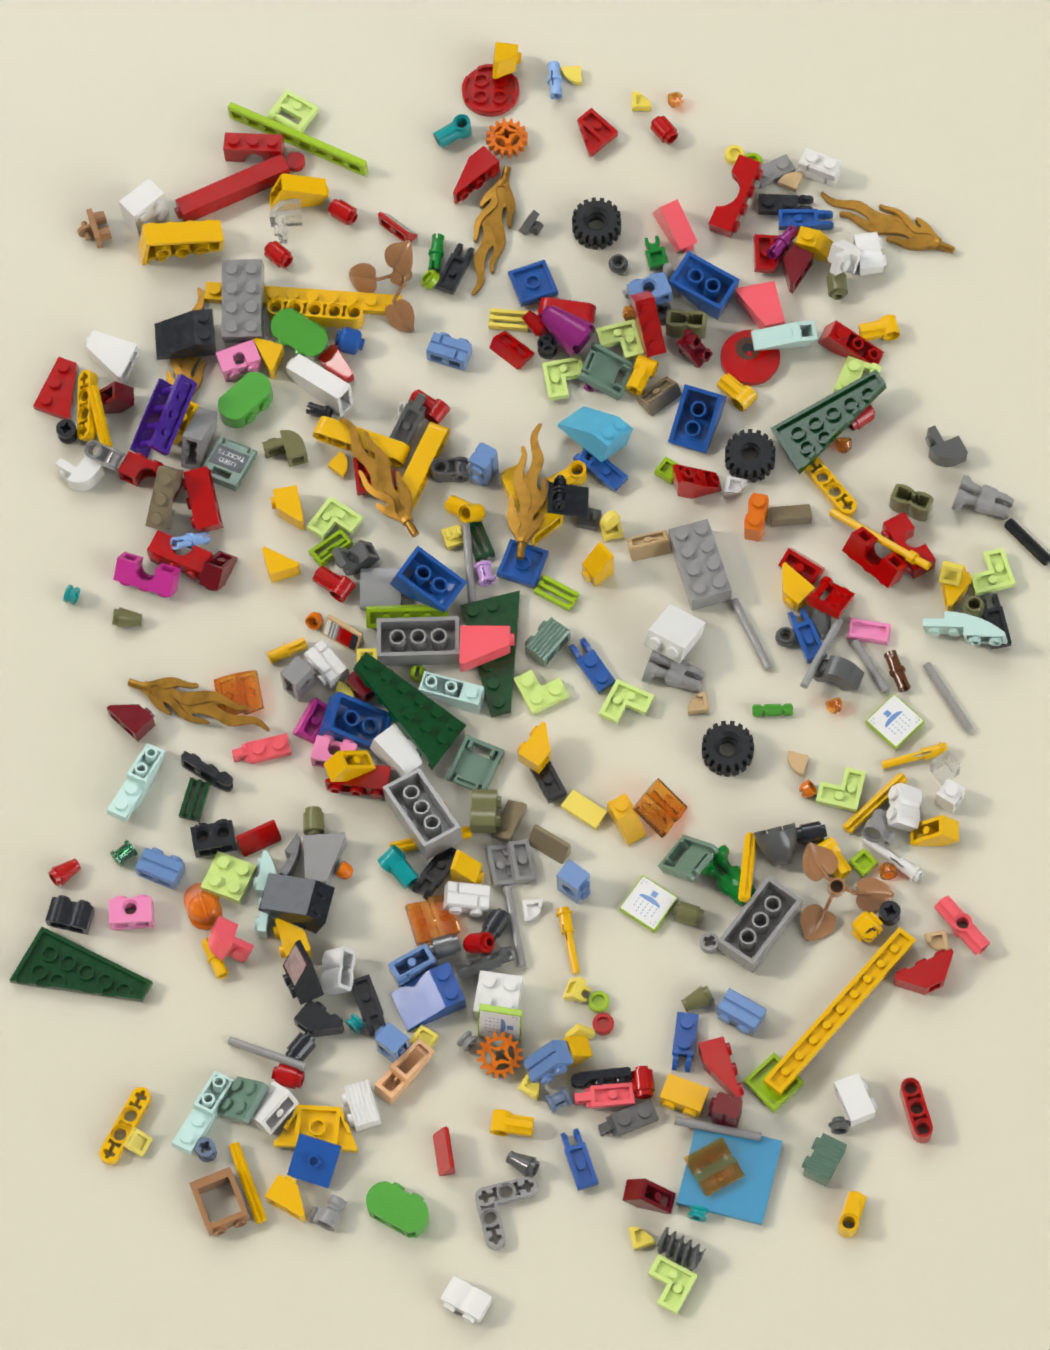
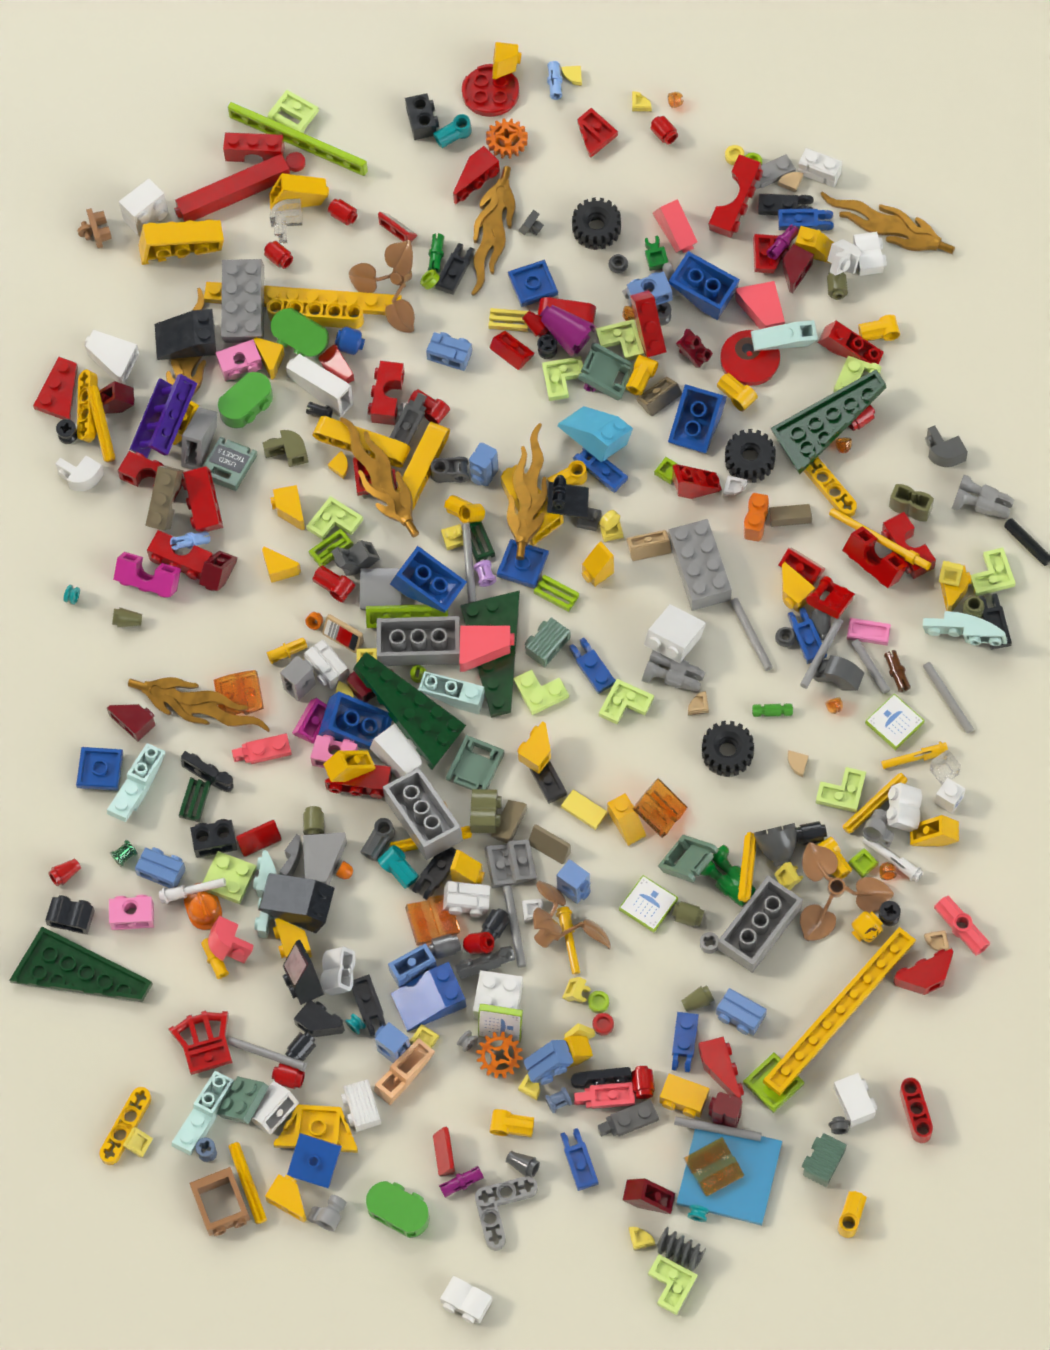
(99, 768): none -> blue plate
(106, 456): light grey piece -> none
(171, 894): none -> white pin
(208, 1053): none -> red plate
(377, 841): none -> dark grey piece
(388, 377): none -> red arch
(421, 116): none -> black brick
(461, 1181): none -> magenta pin
(551, 929): none -> medium nougat plant
(680, 320): olive brick -> none
(787, 875): none -> light yellow tile
(808, 789): orange hinge -> none

